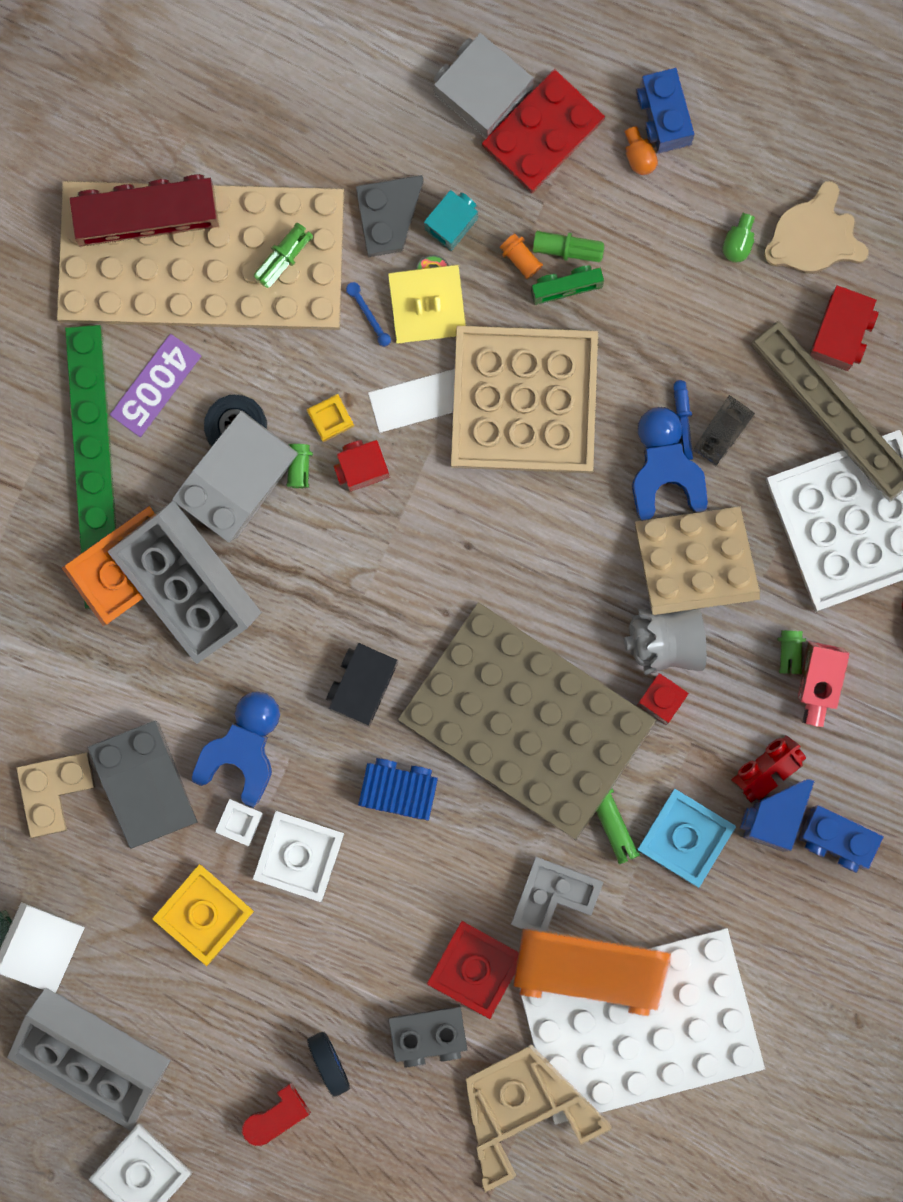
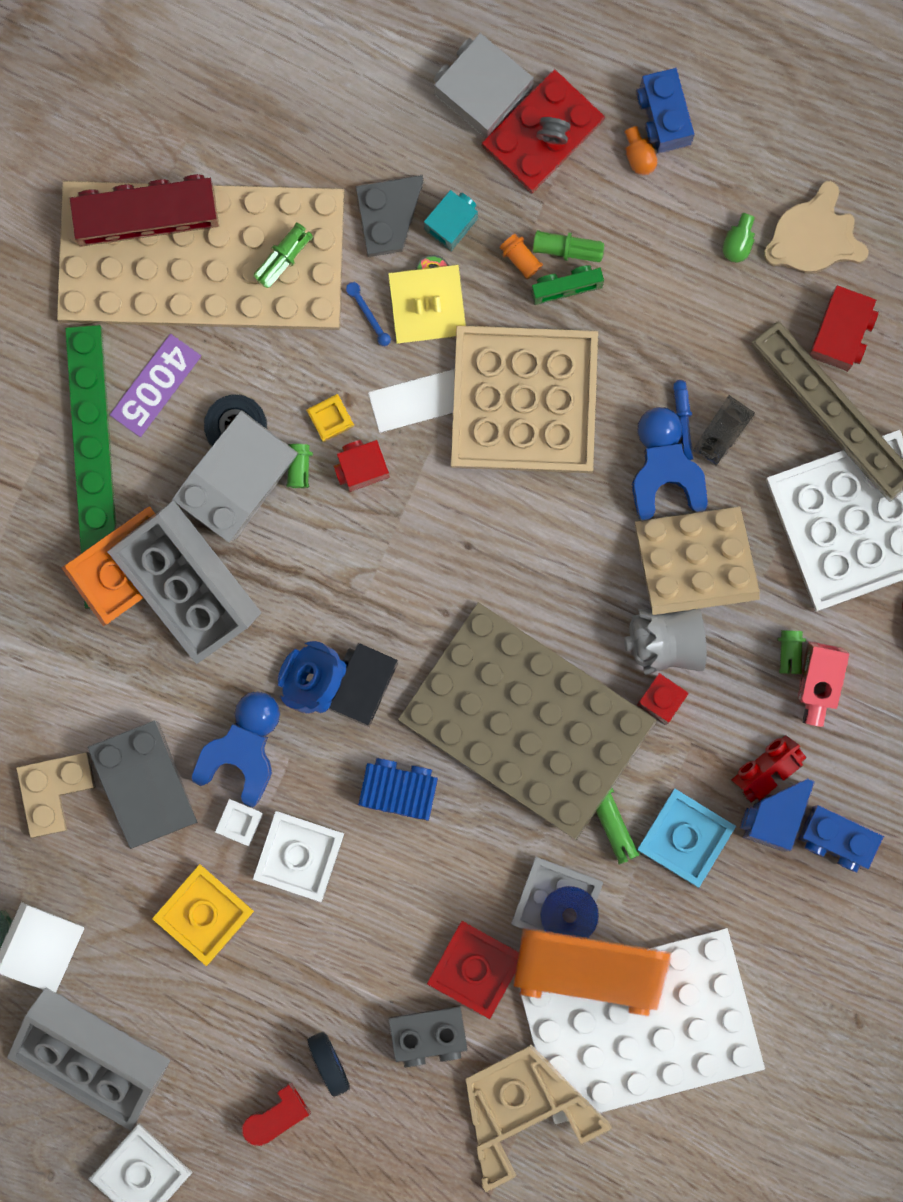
(327, 676): none -> blue plate
(553, 130): none -> dark grey bush
(577, 899): none -> clear blue piece

